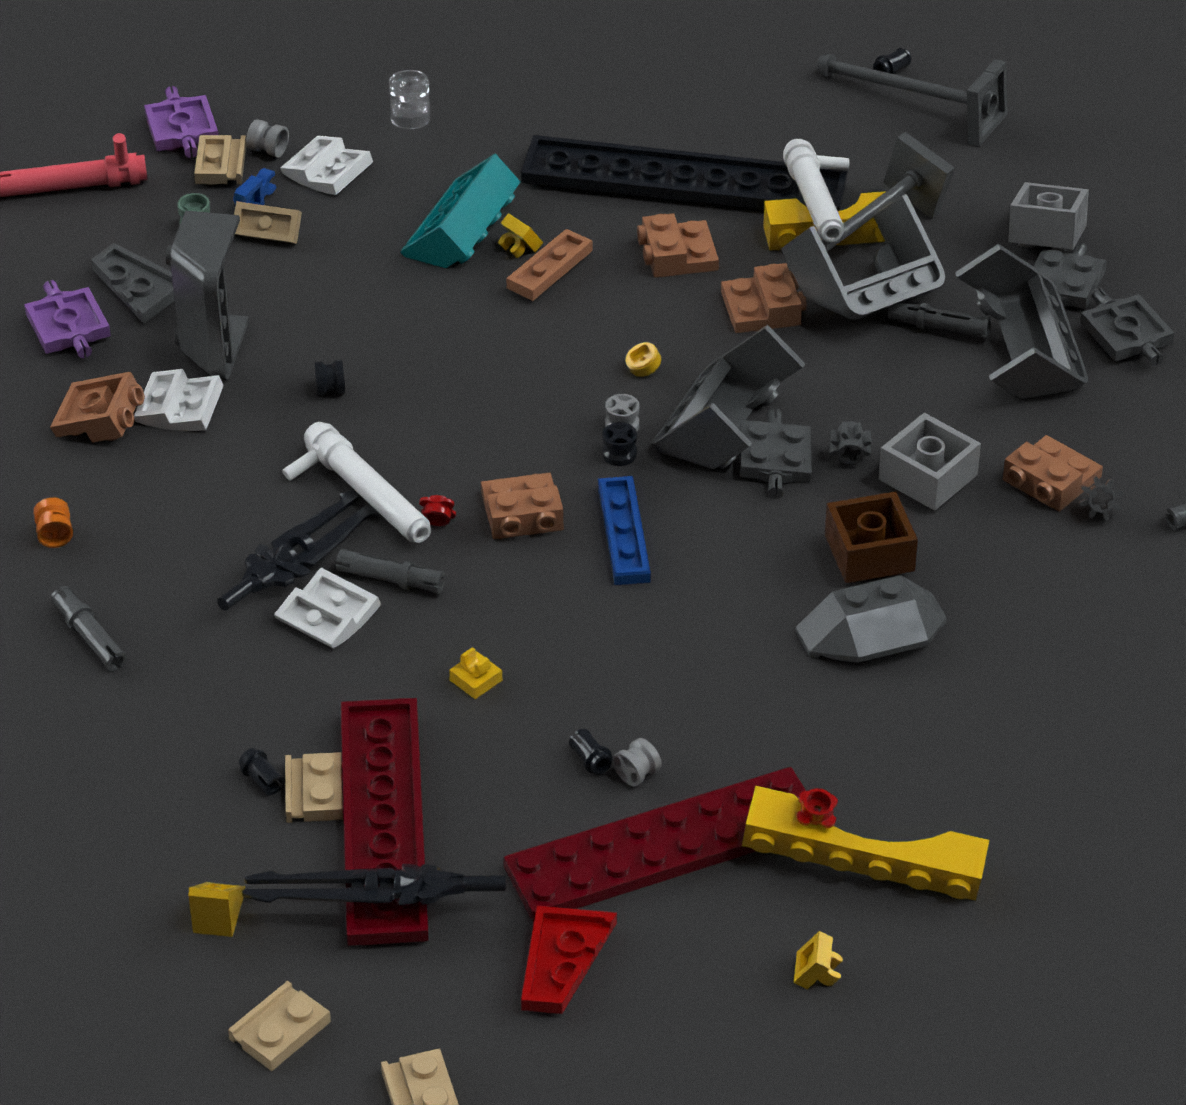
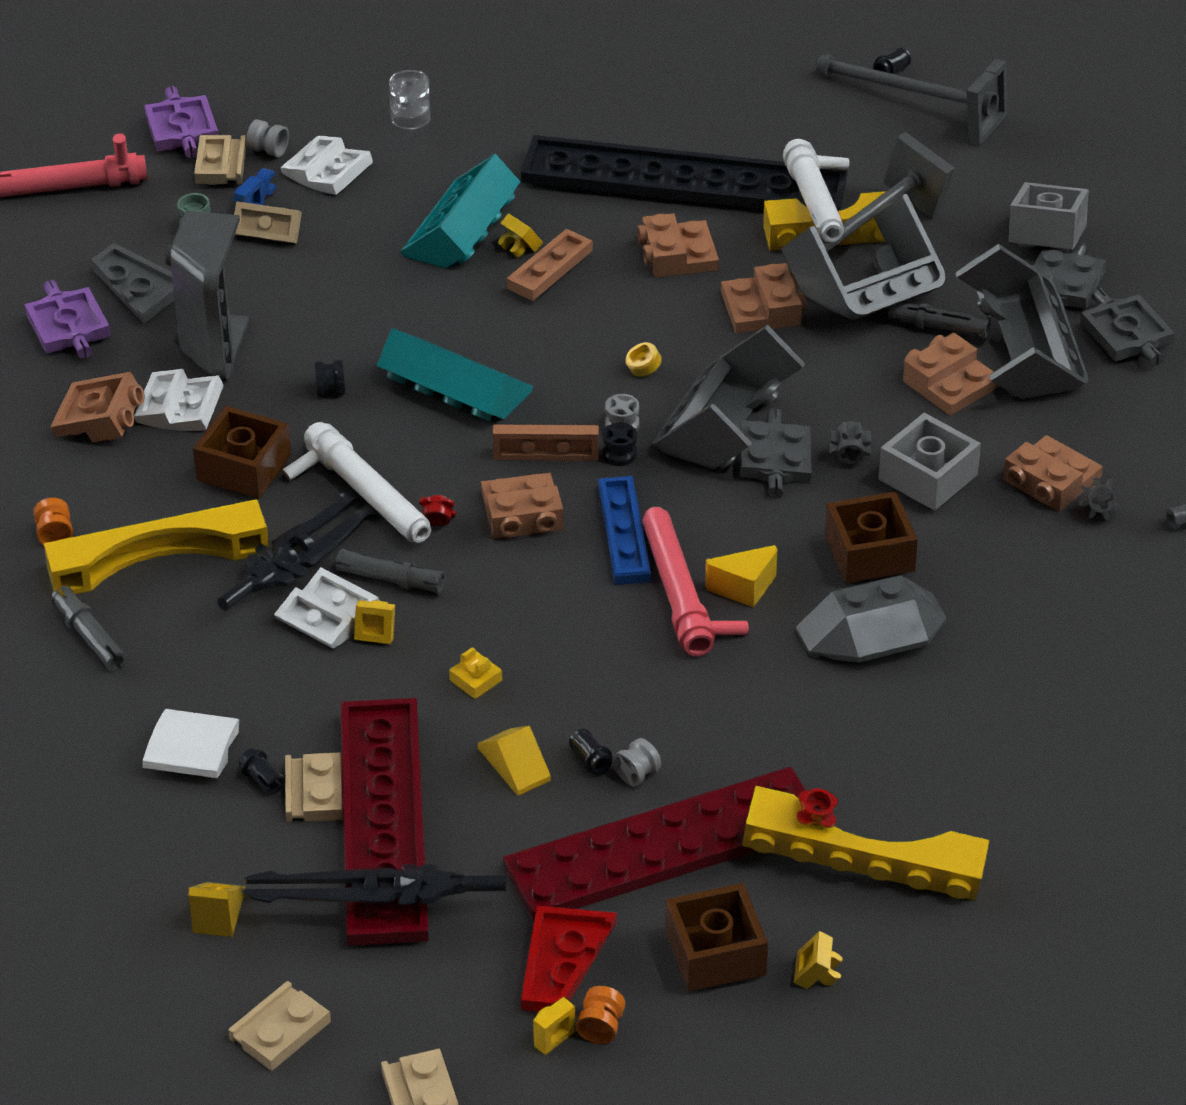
(190, 743): none -> white slope
(220, 531): none -> yellow arch
(242, 451): none -> reddish brown brick
(374, 621): none -> yellow tile
(451, 375): none -> teal slope
(516, 758): none -> yellow slope
(546, 442): none -> nougat plate
(553, 1025): none -> yellow plate
(600, 1015): none -> orange wheel
(689, 617): none -> coral cylinder
(716, 937): none -> reddish brown brick
(742, 574): none -> yellow slope
(948, 373): none -> nougat plate

